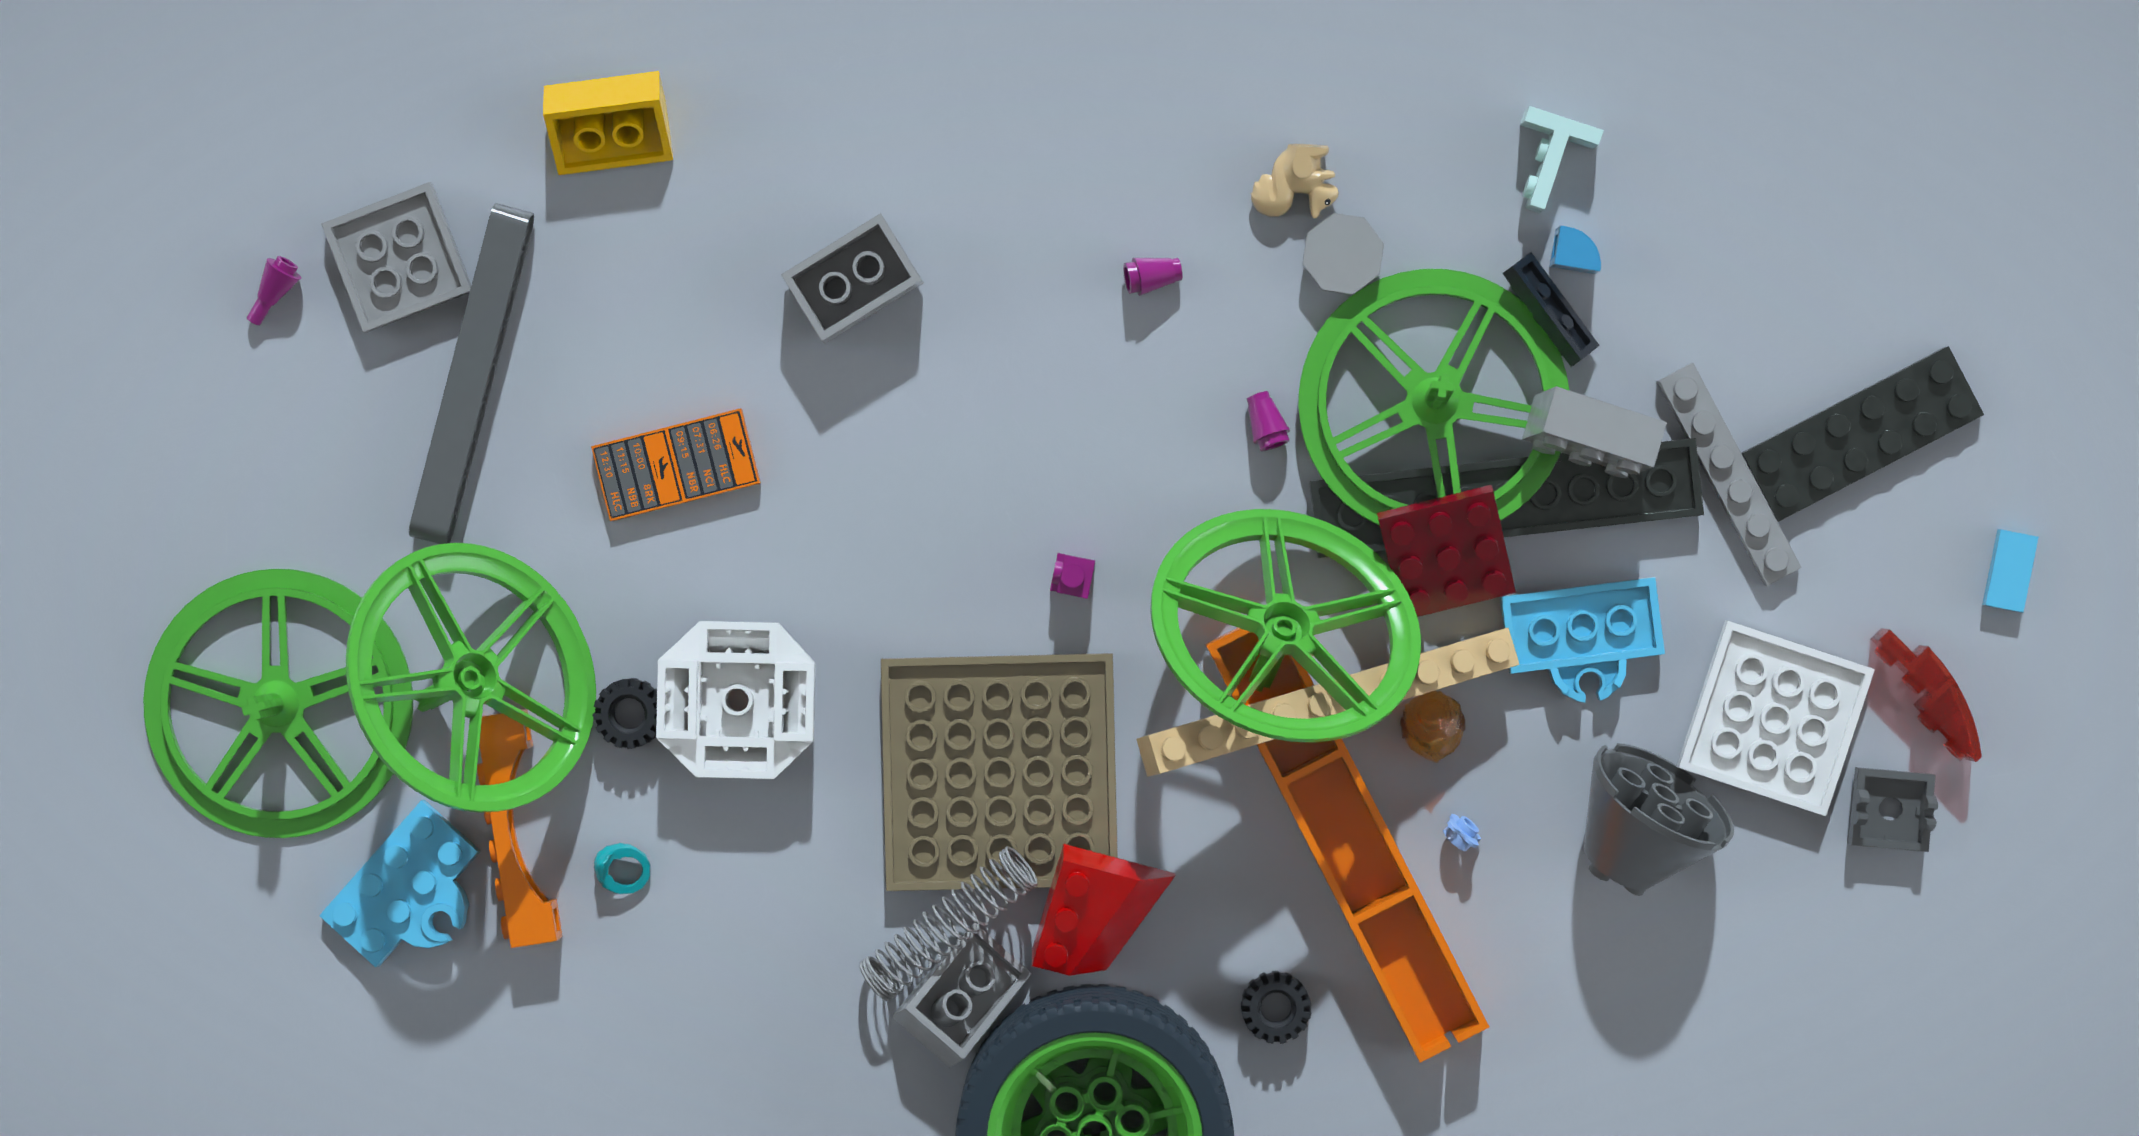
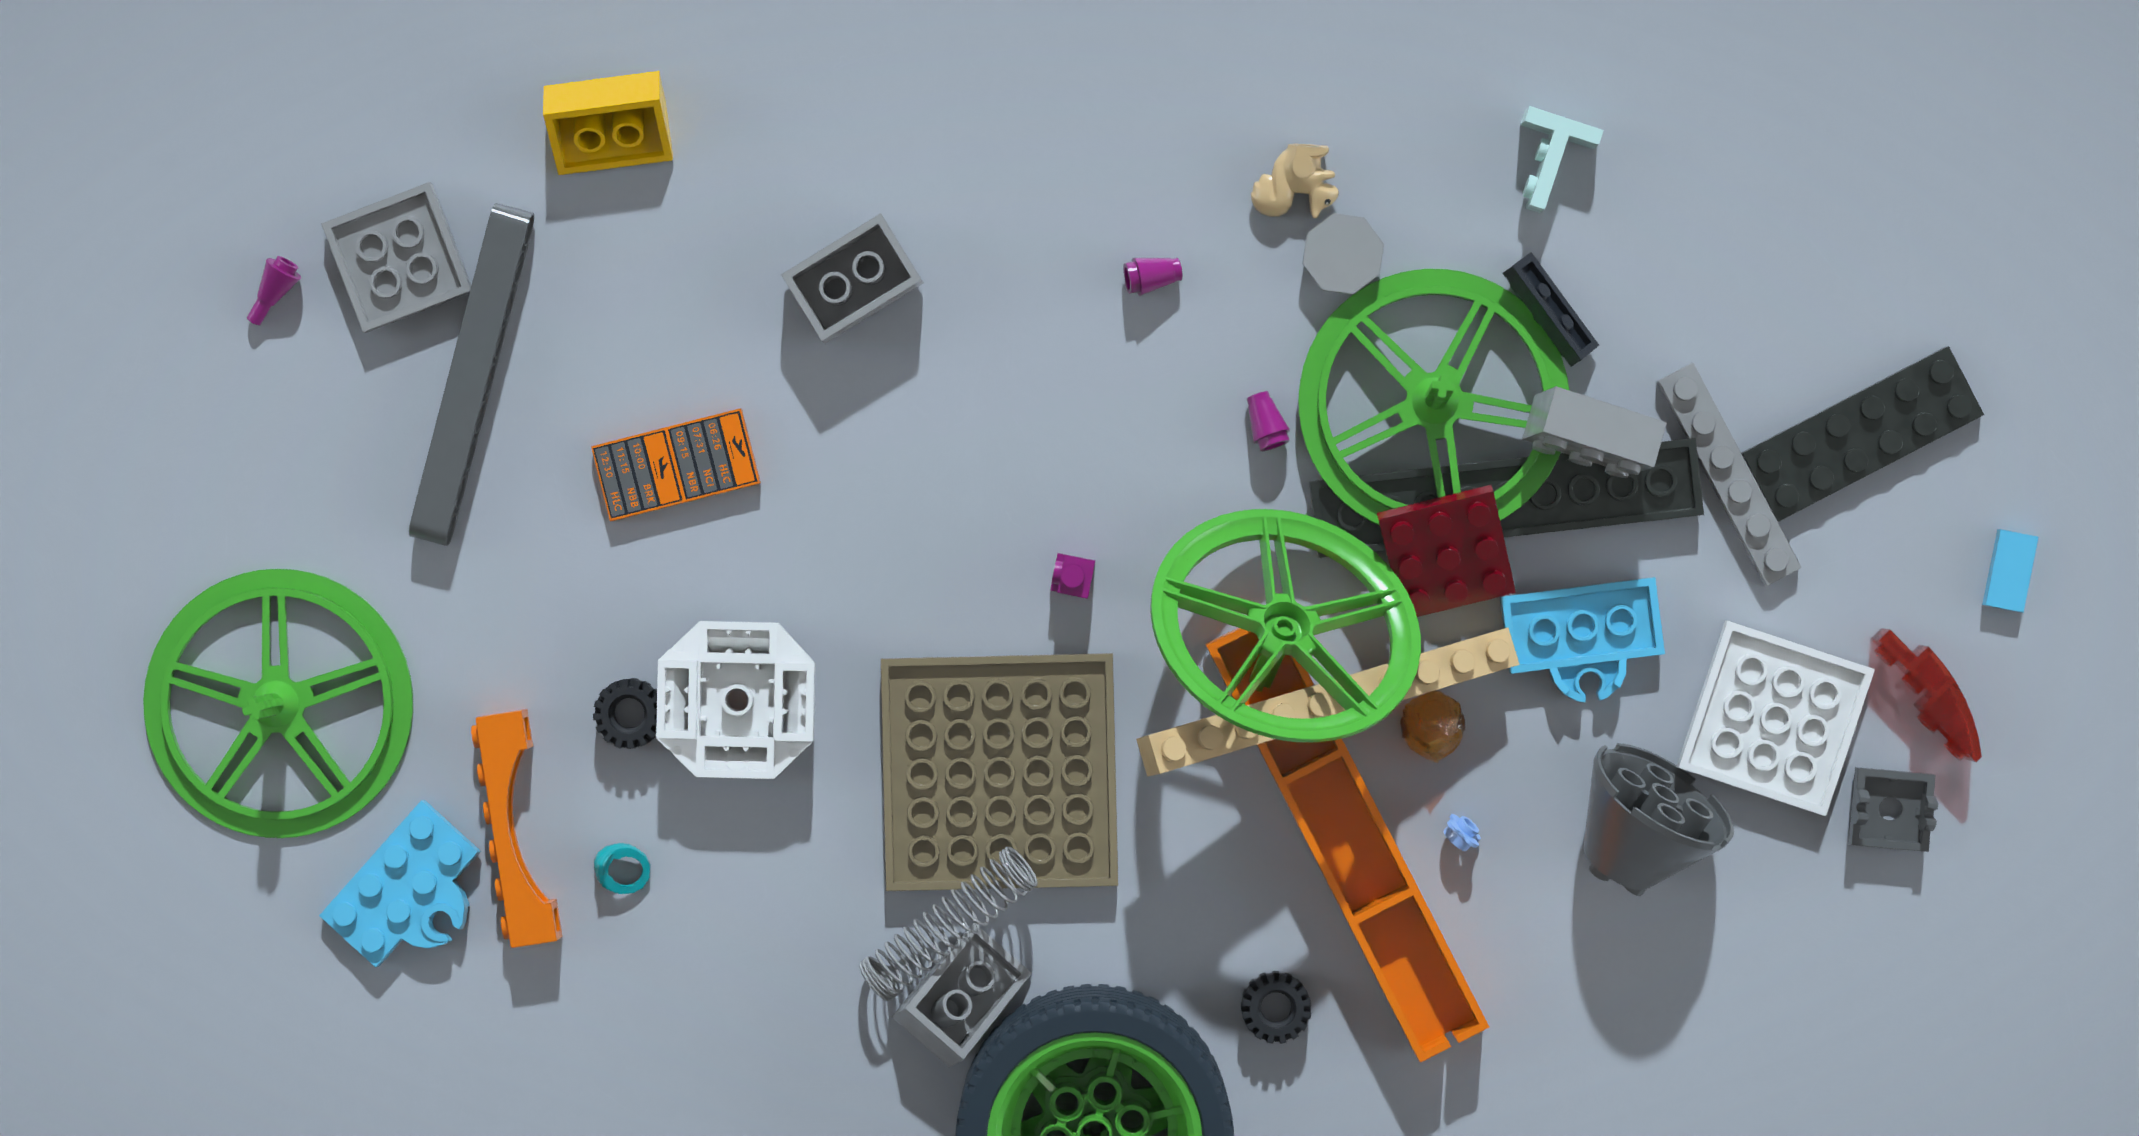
(472, 677): bright green wheel -> none
(1093, 910): red wedge -> none
(1574, 251): dark azure brick -> none

